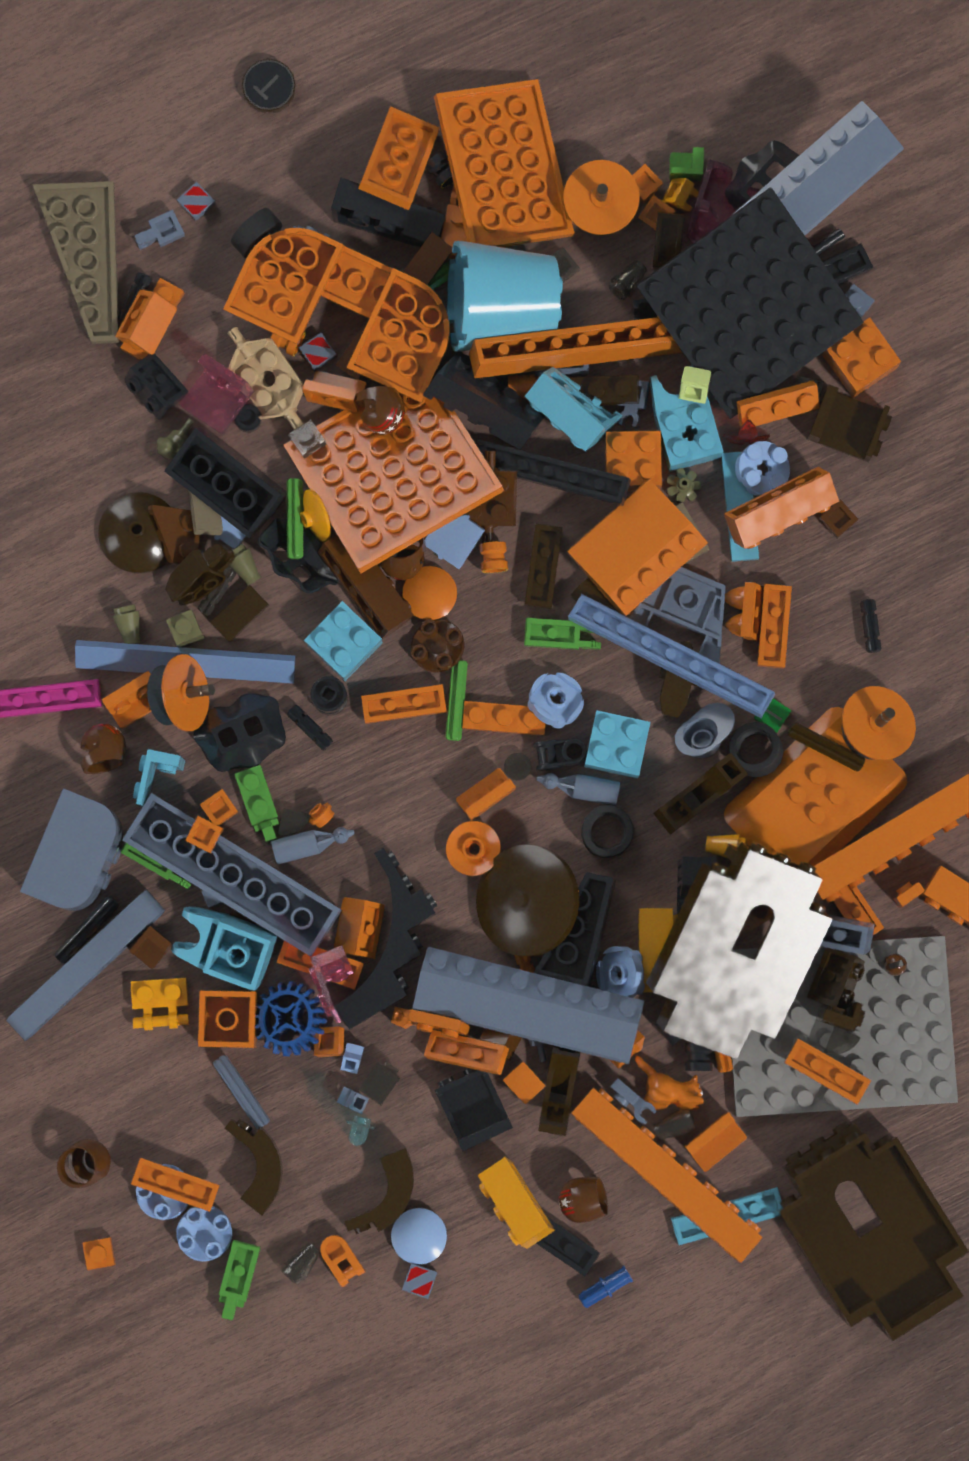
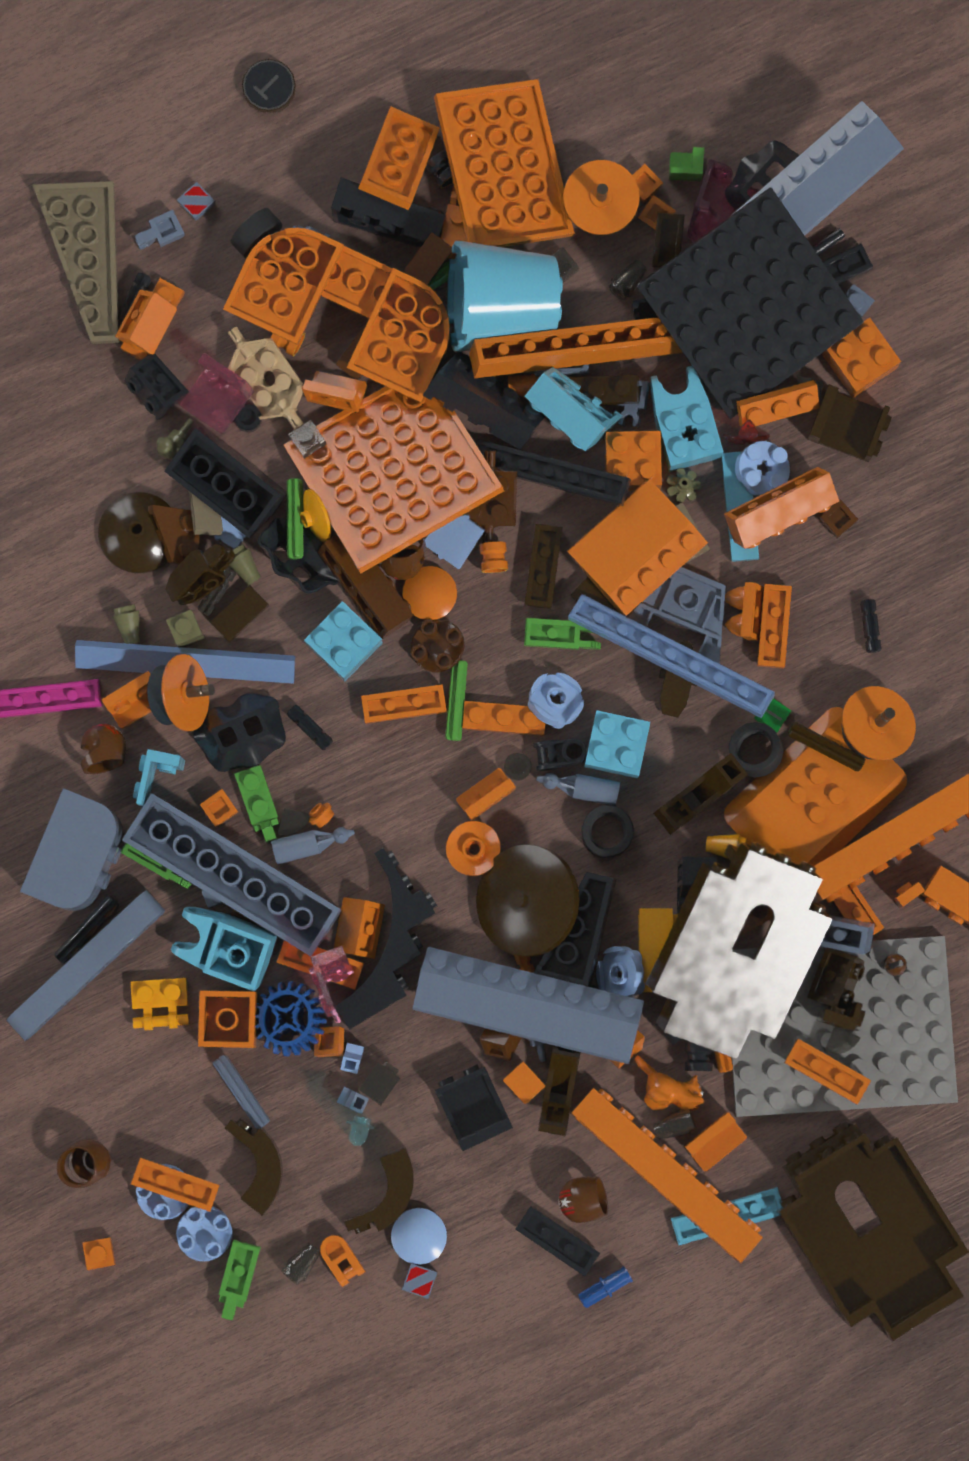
(151, 947): reddish brown panel -> none
(204, 834): orange plate -> none
(317, 352): sand blue tile -> none
(329, 695): black wheel -> none
(383, 409): reddish brown helmet -> none
(427, 1022): orange hinge -> none
(466, 1052): orange plate -> none
(515, 1203): light orange brick -> none
(627, 1096): sand blue plate -> none
(678, 193): light orange tile -> none
(694, 384): yellowish green slope -> none
(705, 731): sand blue piece -> none

